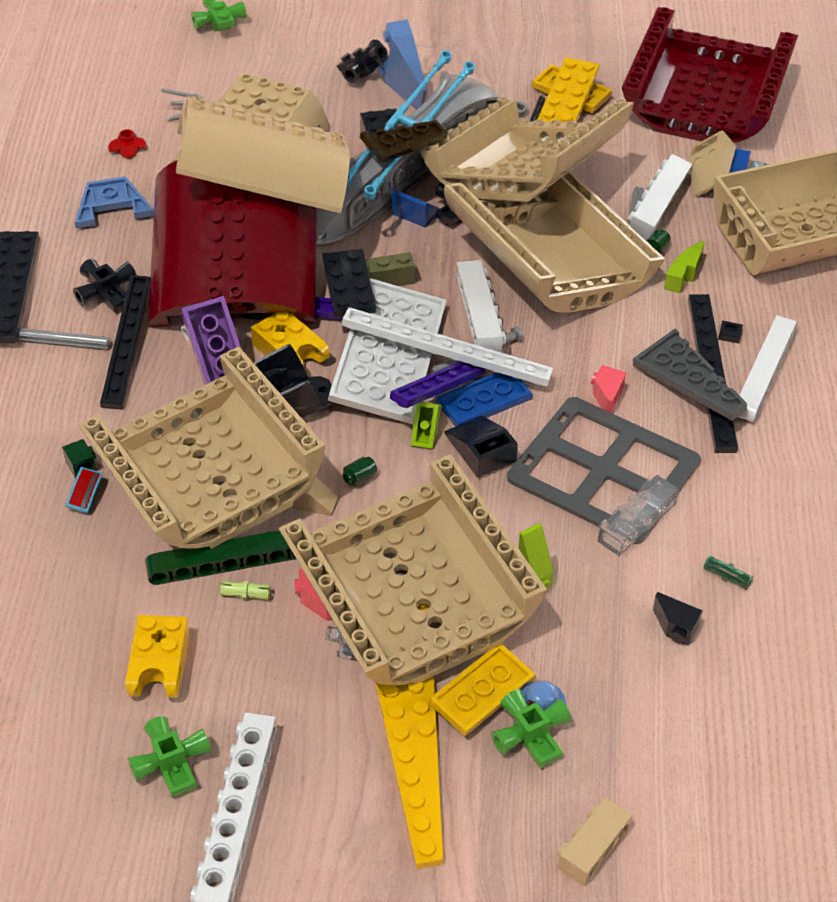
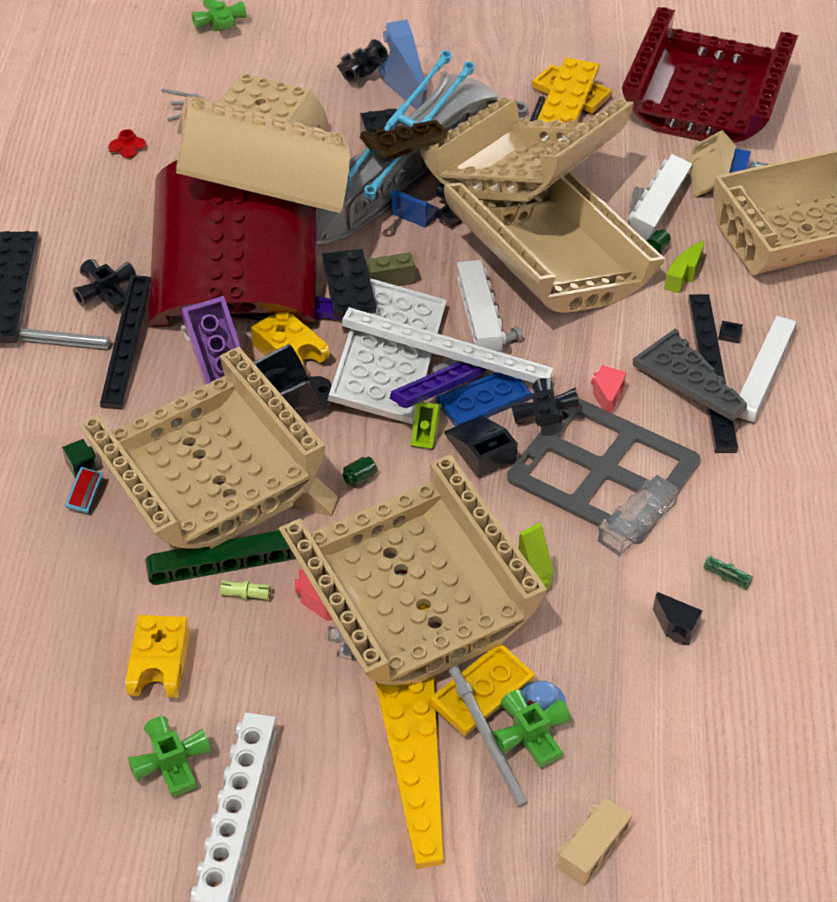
(110, 195): medium blue wing -> none
(465, 692): none -> light grey bar
(545, 404): none -> black brick

